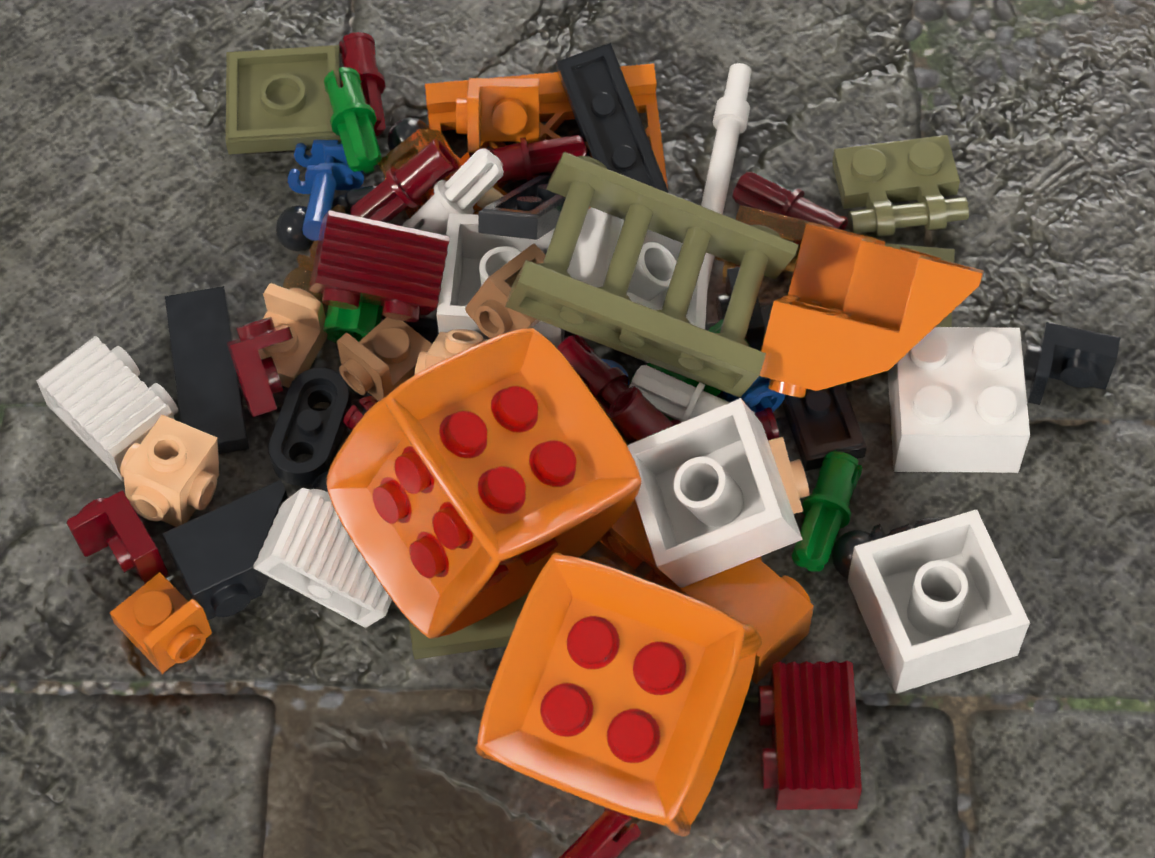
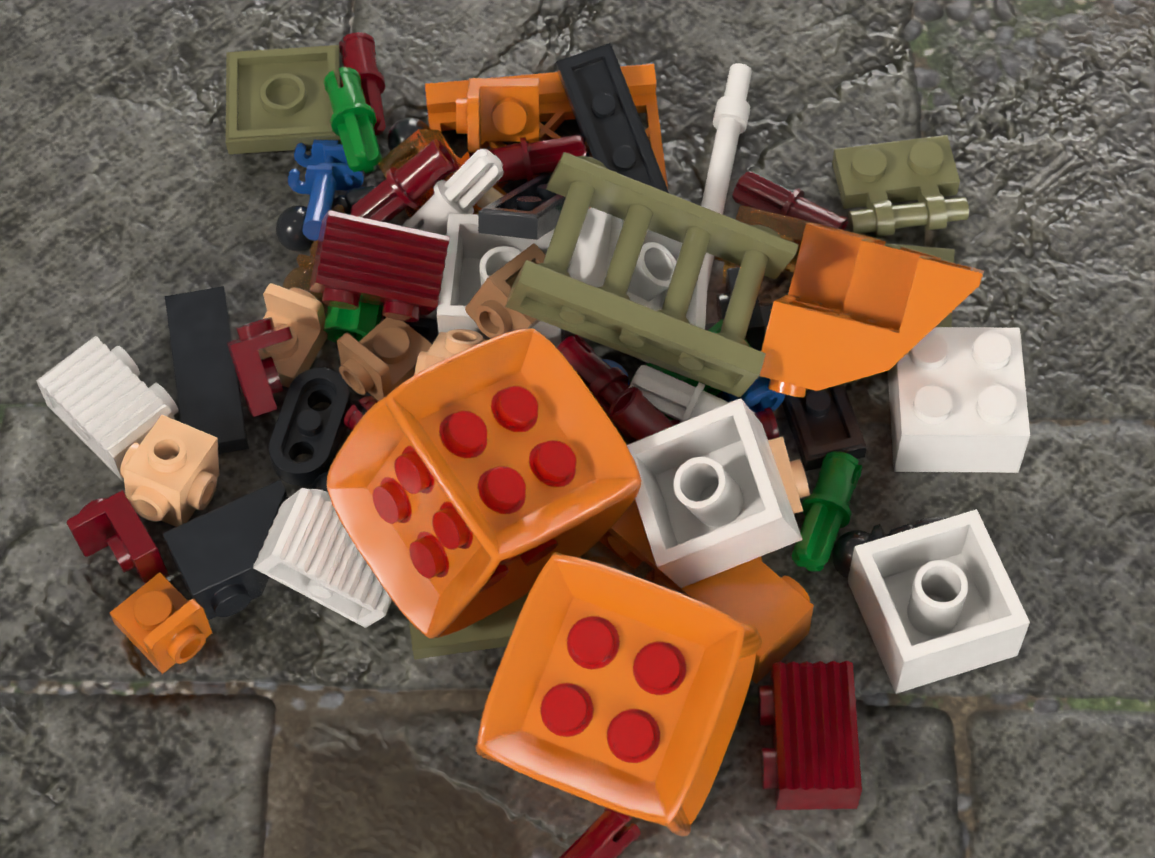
(1072, 356): black bracket -> none

